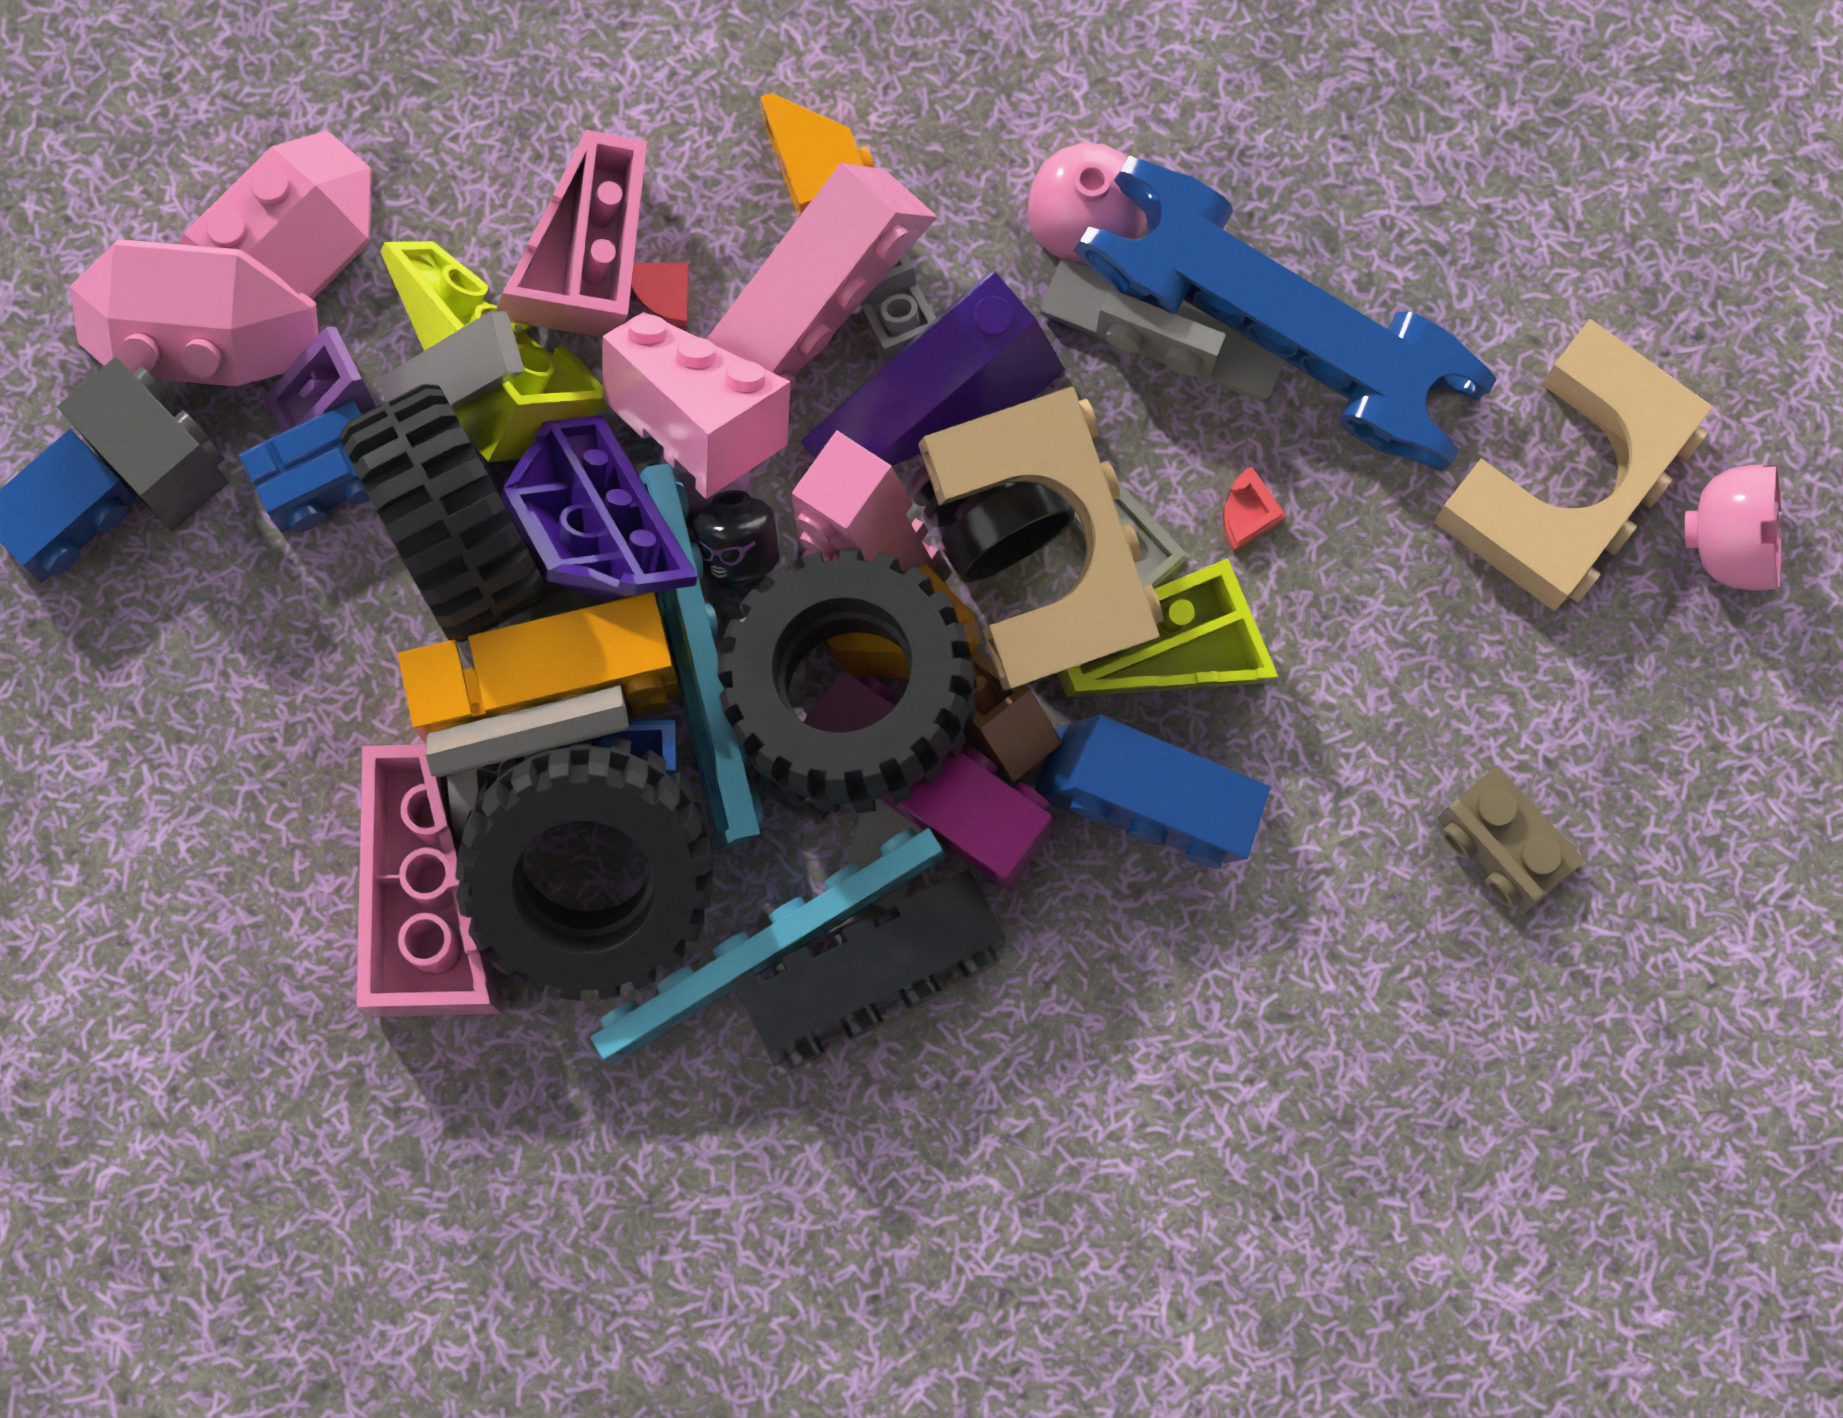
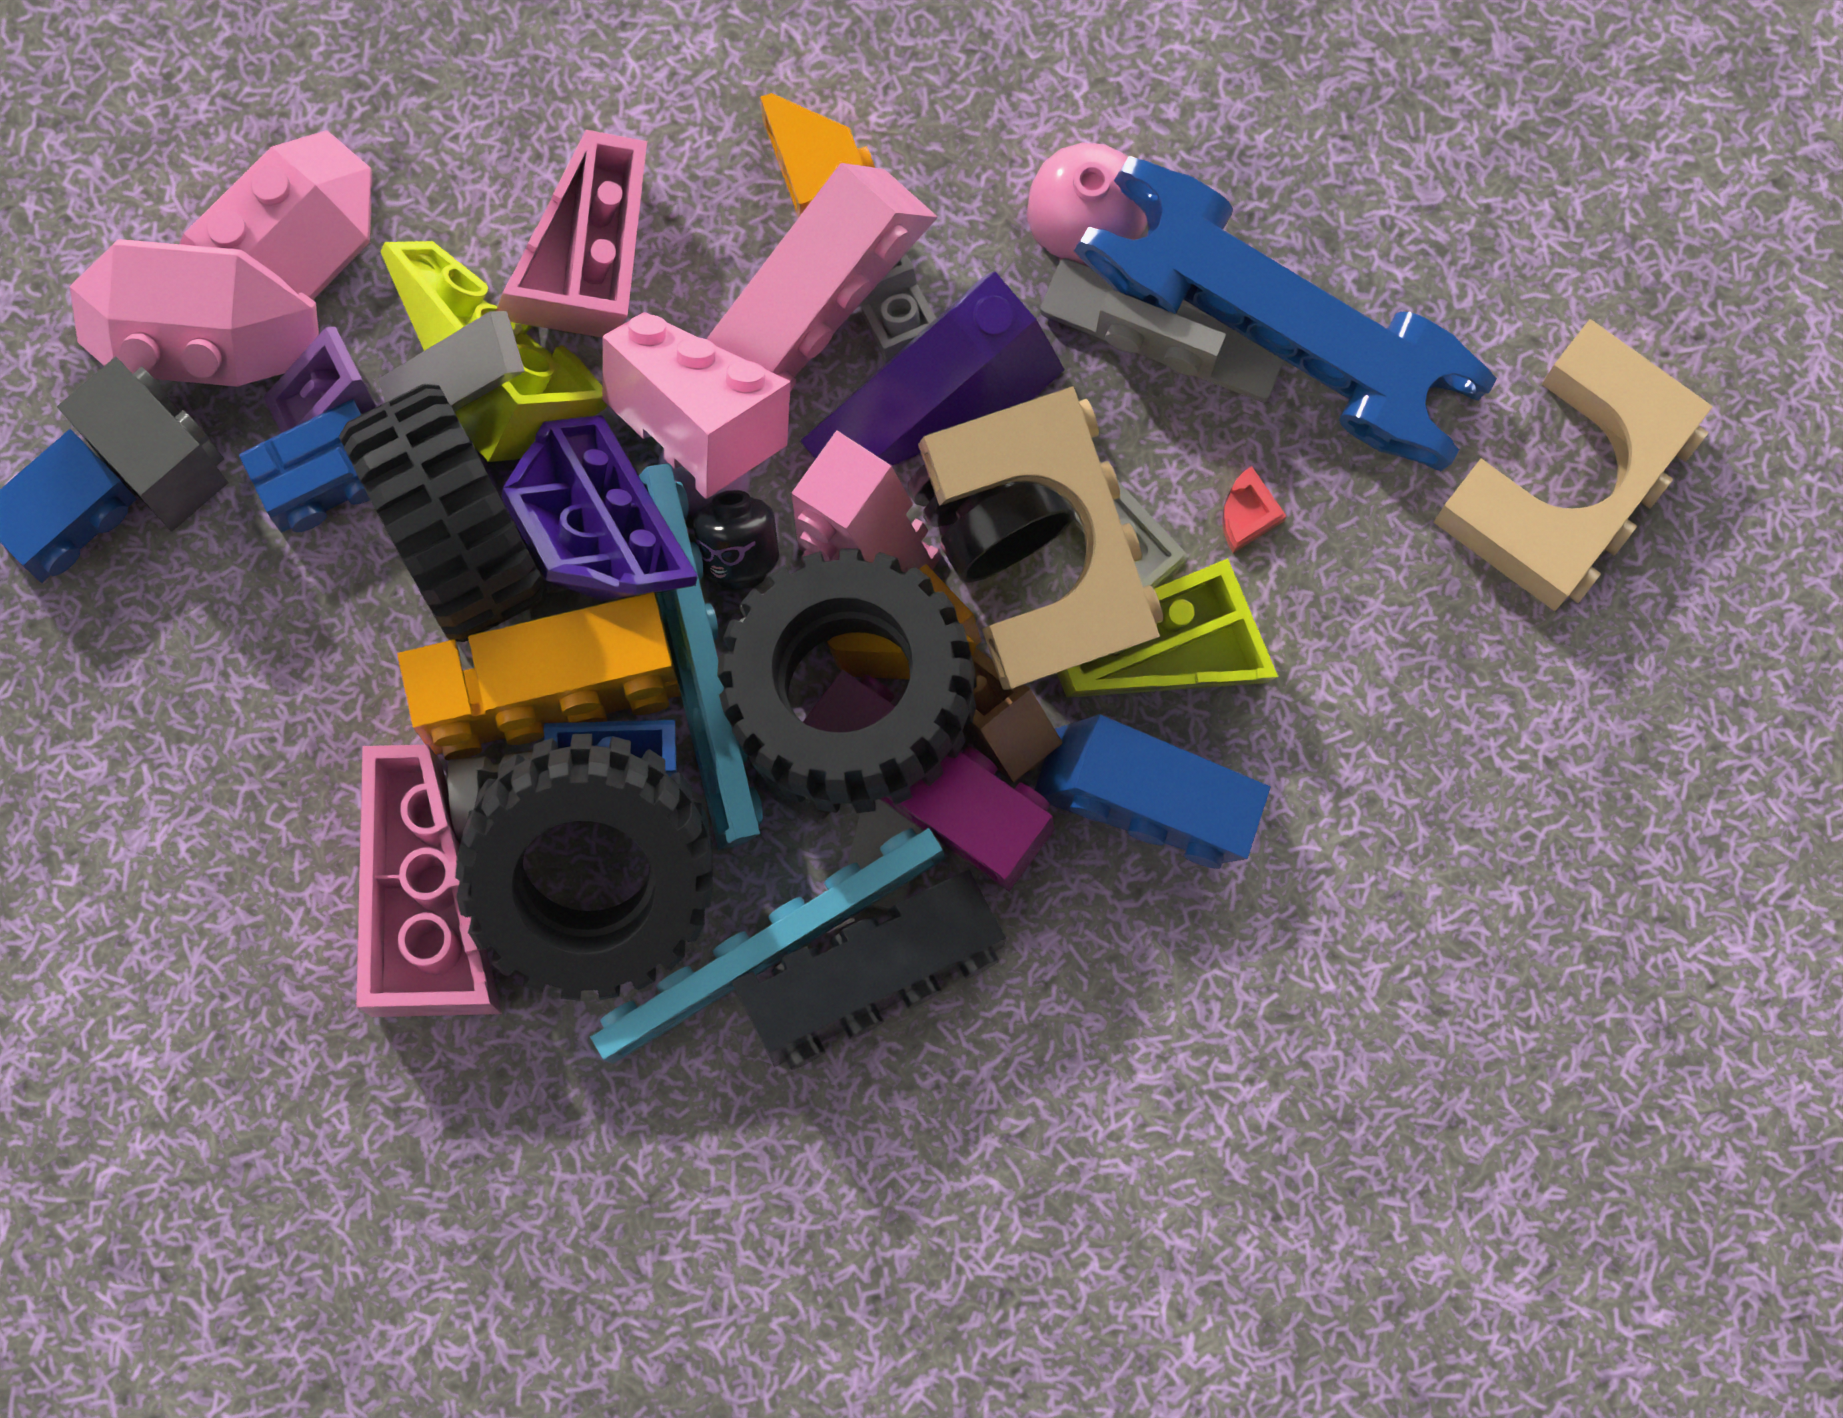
(526, 731): light grey tile -> none
(663, 290): coral tile -> none
(1509, 841): dark tan bracket -> none
(1739, 528): bright pink cylinder -> none

